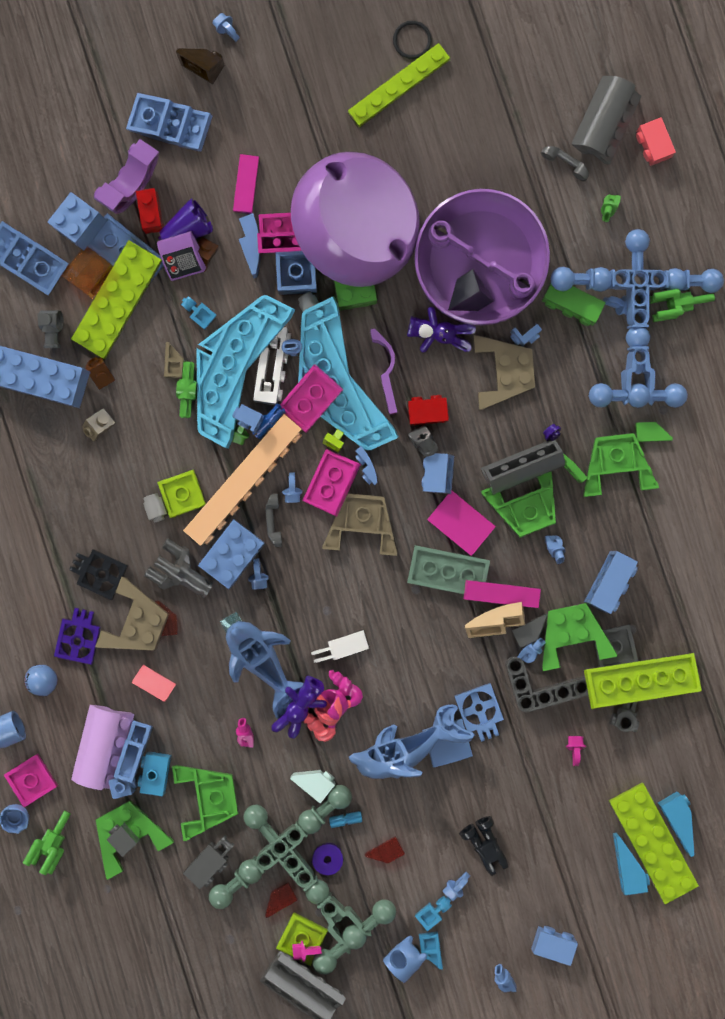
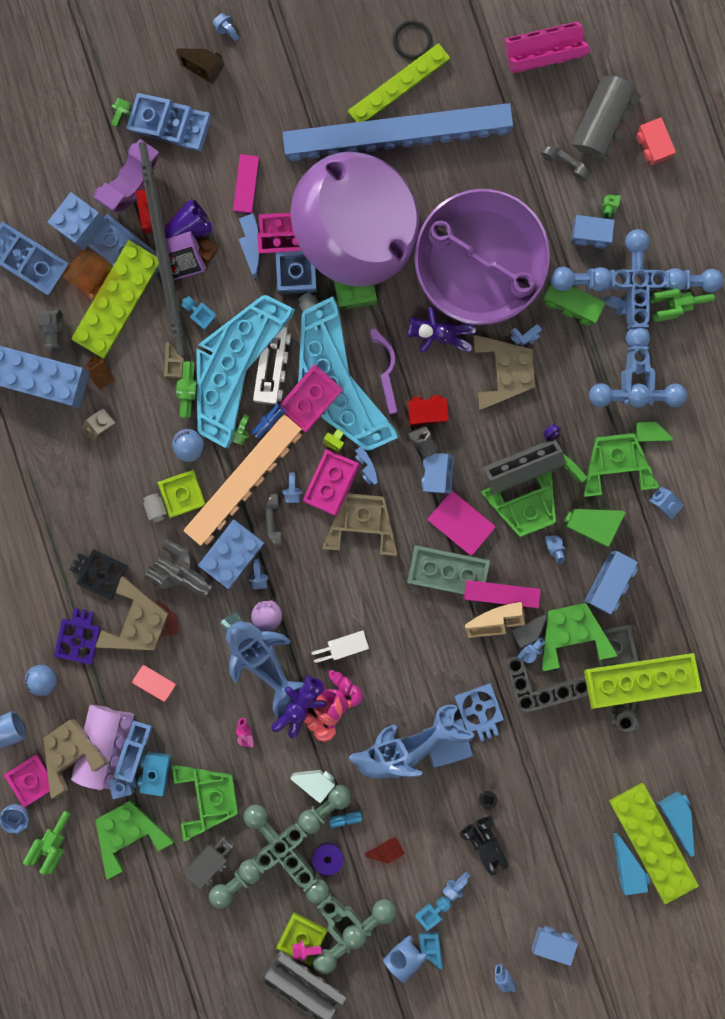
(63, 749): none -> dark tan wing
(121, 107): none -> bright green piece
(122, 839): dark grey brick -> none
(161, 248): none -> dark grey axle
(188, 445): none -> medium blue helmet
(248, 418): medium blue brick -> none
(266, 615): none -> lavender helmet
(280, 899): clear red tile -> none
(291, 347): medium blue piece -> none
(398, 131): none -> medium blue brick
(469, 293): black slope -> none
(486, 805): none -> black bush
(545, 47): none -> dark pink brick
(575, 744): dark pink piece -> none
(592, 231): none -> medium blue brick
(595, 524): none -> bright green slope
(666, 502): none -> medium blue bracket

